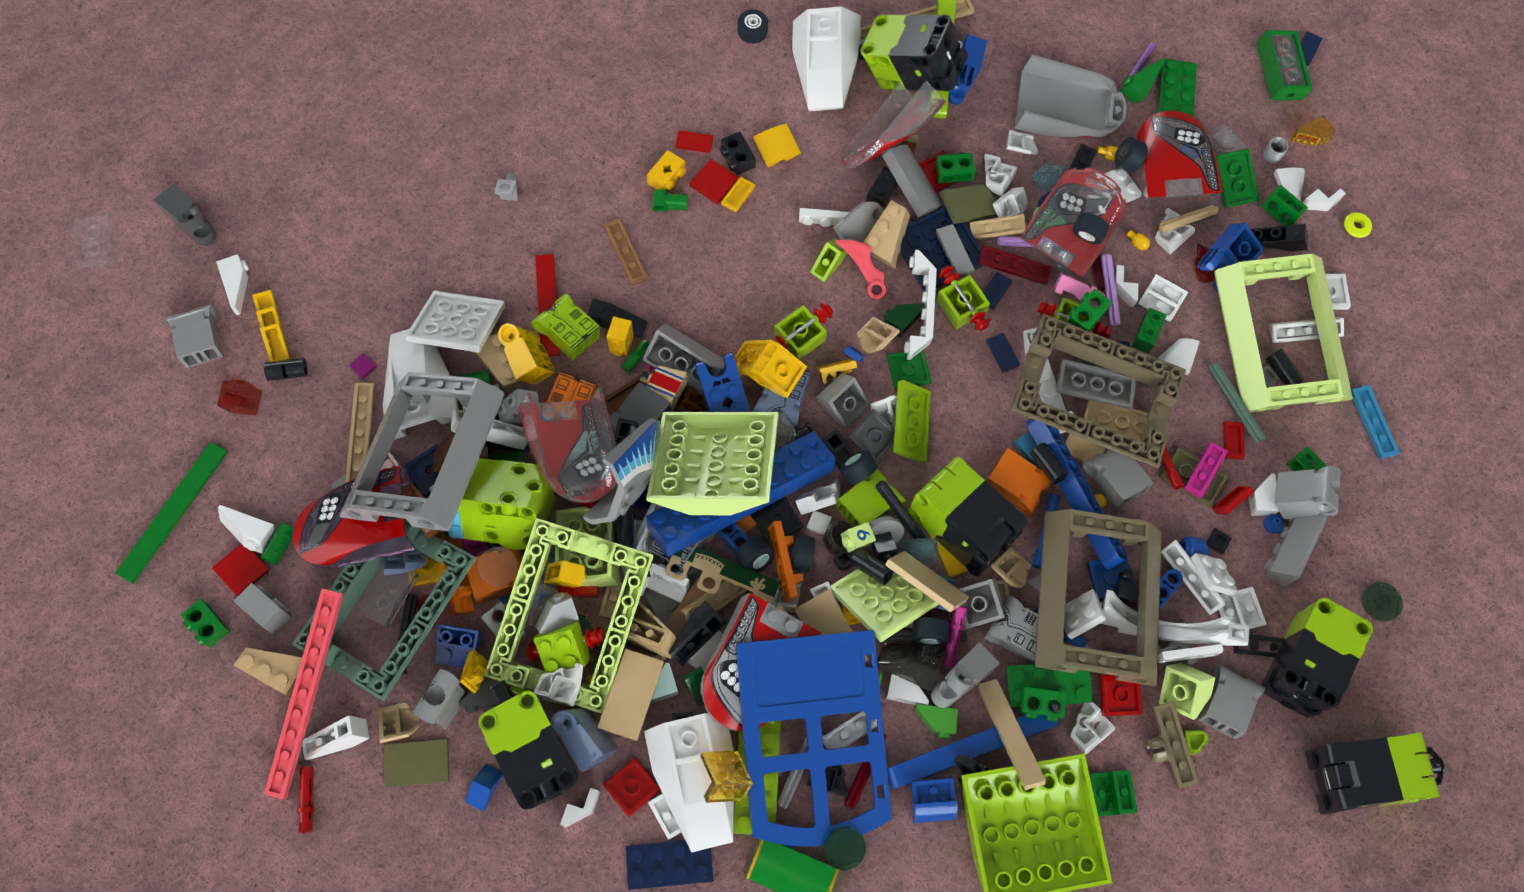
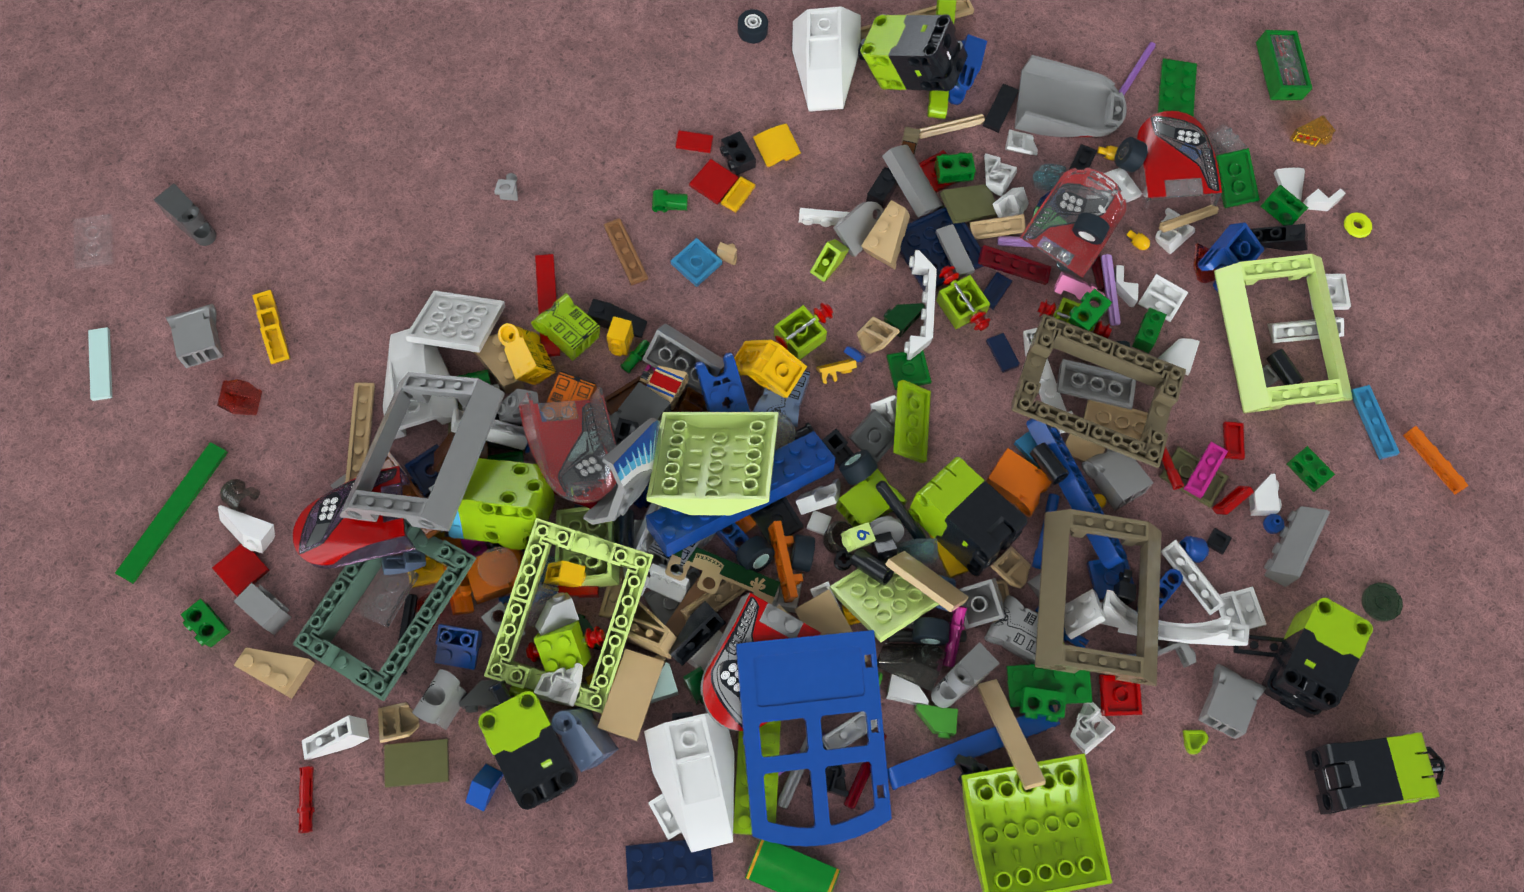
(100, 364): none -> light aqua tile
(230, 497): none -> clear smoke helmet
(235, 278): white slope -> none
(278, 544): green axle -> none
(285, 369): black pin -> none
(304, 694): coral plate -> none
(362, 366): magenta tile -> none
(473, 671): yellow plate -> none
(574, 814): white slope -> none
(631, 787): red tile -> none
(666, 172): yellow brick -> none
(696, 262): none -> dark azure plate
(727, 253): none -> tan tile
(727, 775): clear yellow bracket -> none
(844, 400): light grey slope -> none
(844, 848): clear green tile -> none
(860, 254): coral piece -> none
(892, 123): clear windscreen -> none
(933, 800): blue brick -> none
(951, 126): none -> tan axle
(1000, 108): none -> black tile
(1113, 793): green slope -> none
(1139, 84): green slope -> none
(1172, 746): dark tan plate -> none
(1186, 688): yellowish green slope -> none
(1190, 653): white tile -> none
(1214, 574): white plate -> none
(1237, 403): sand green axle -> none
(1280, 145): light grey piece -> none
(1308, 492): light grey piece -> none
(1309, 46): dark blue tile -> none
(1435, 460): none -> orange plate

